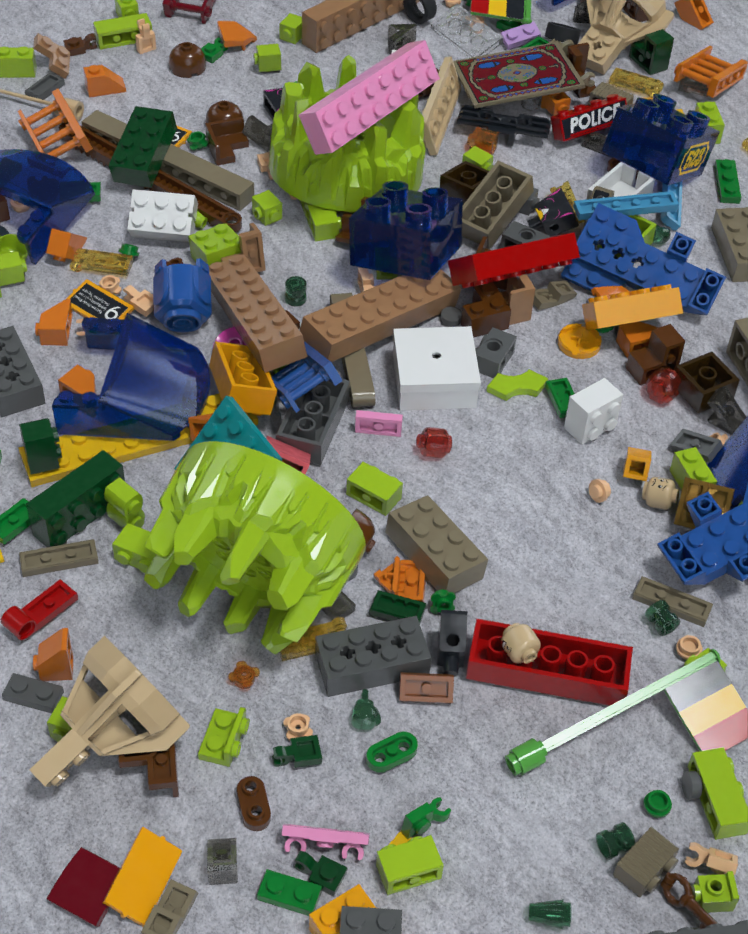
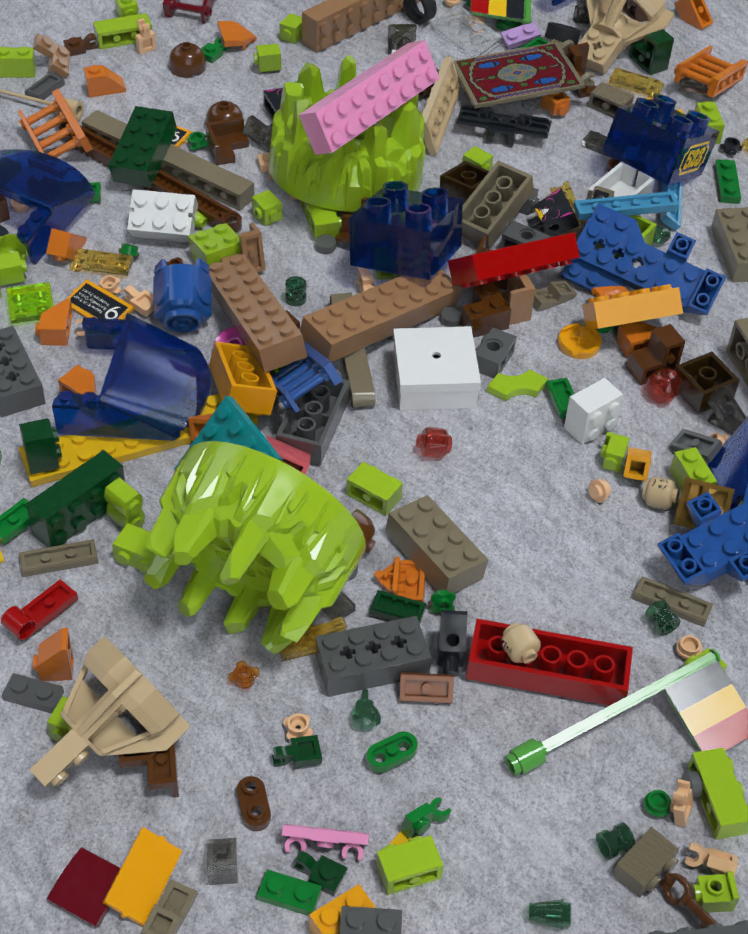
(29, 301): none -> clear neon green plate
(223, 737): lime bracket -> none
(325, 244): none -> dark grey tile
(378, 423): bright pink plate -> none
(483, 139): clear orange brick -> none
(586, 119): brick -> none
(614, 451): none -> lime brick
(682, 803): none -> light nougat plate
(731, 146): none -> black plate

